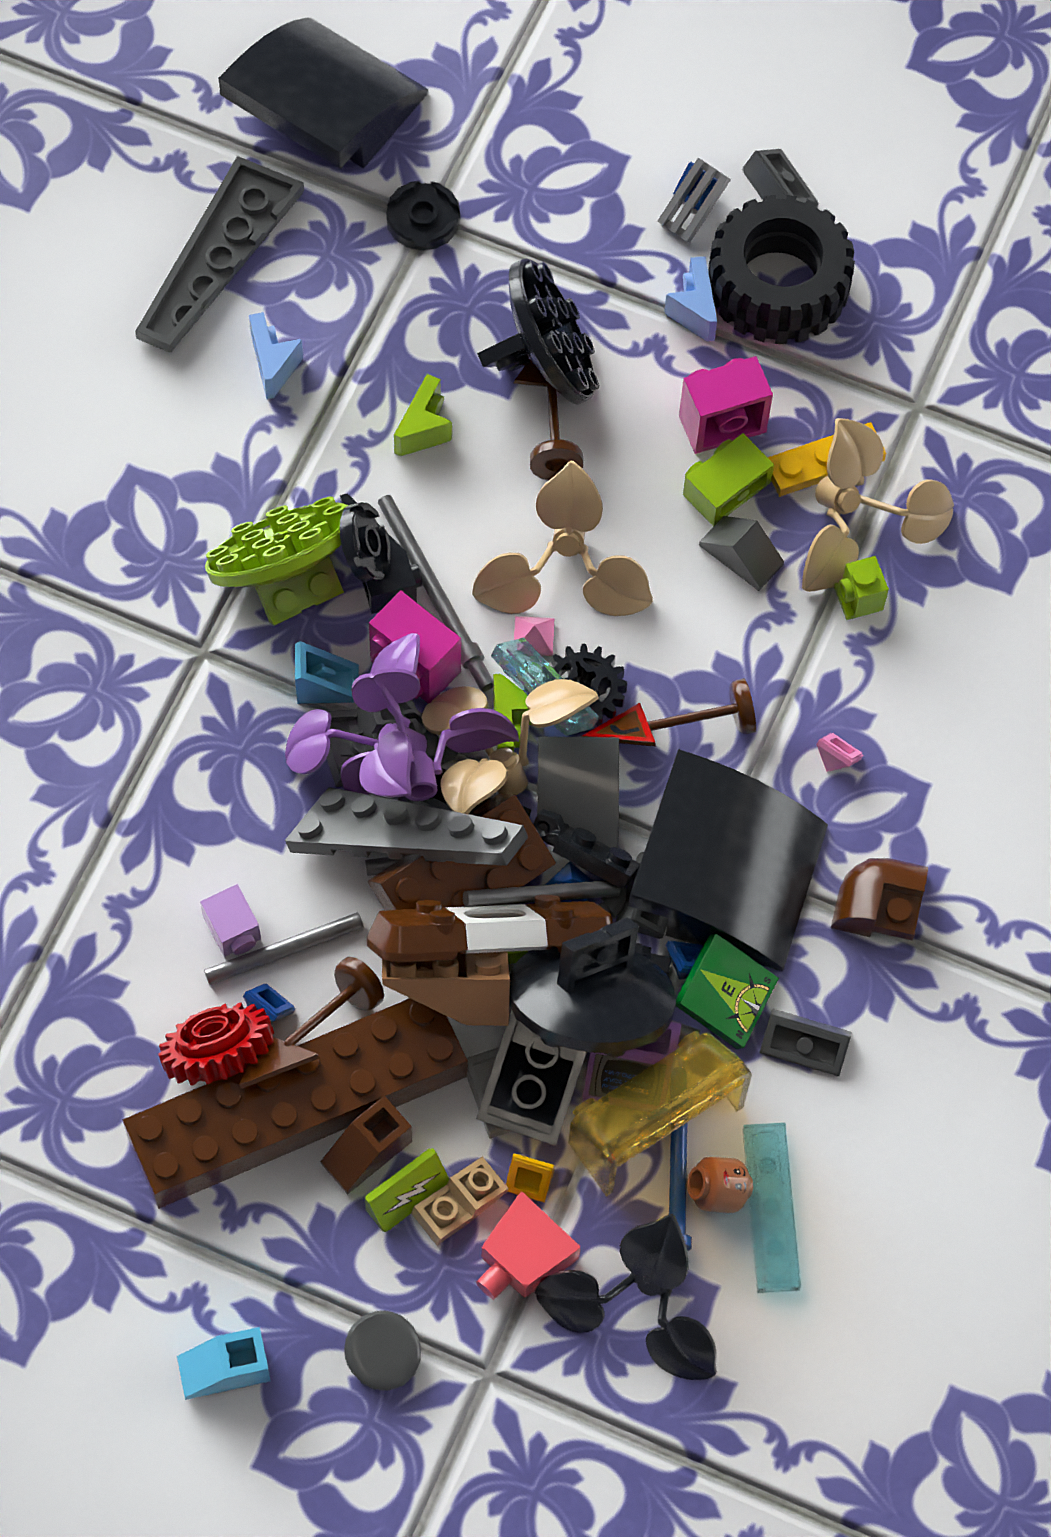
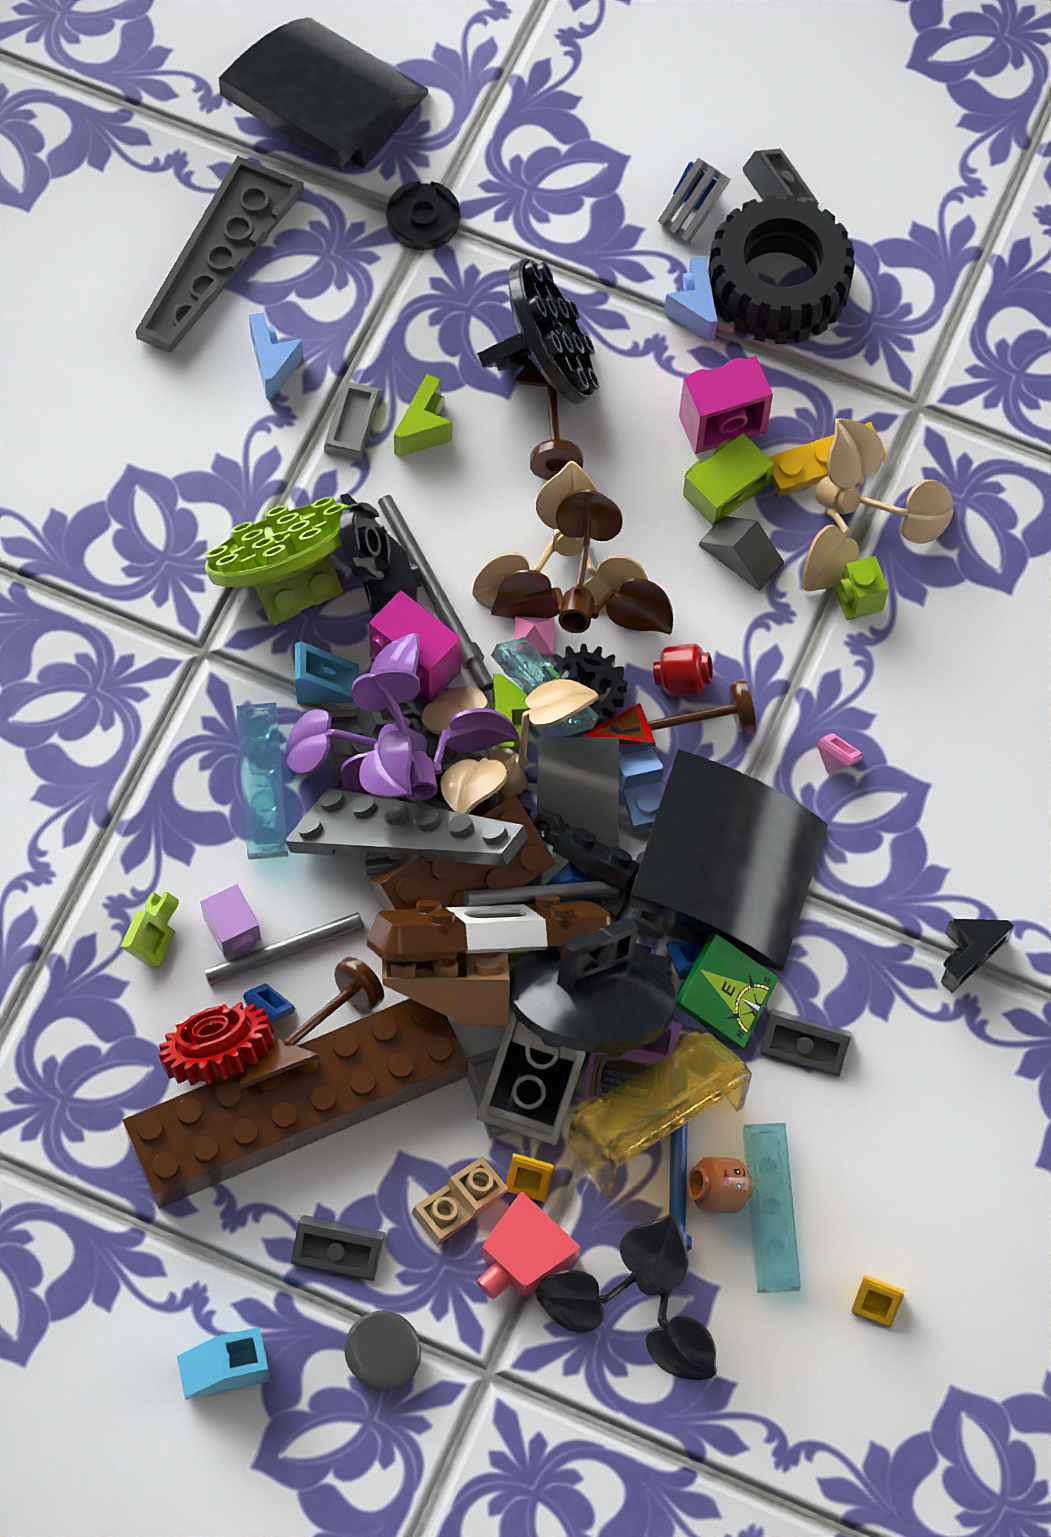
(148, 932): none -> lime plate
(262, 781): none -> clear light blue plate
(337, 1247): none -> dark grey slope
(352, 420): none -> light grey tile
(367, 1145): reddish brown slope -> none
(408, 1187): lime slope -> none
(637, 604): none -> reddish brown plant
(641, 787): none -> light blue slope
(683, 670): none -> red head
(877, 1300): none -> yellow slope
(881, 898): reddish brown brick -> none
(977, 943): none -> black slope

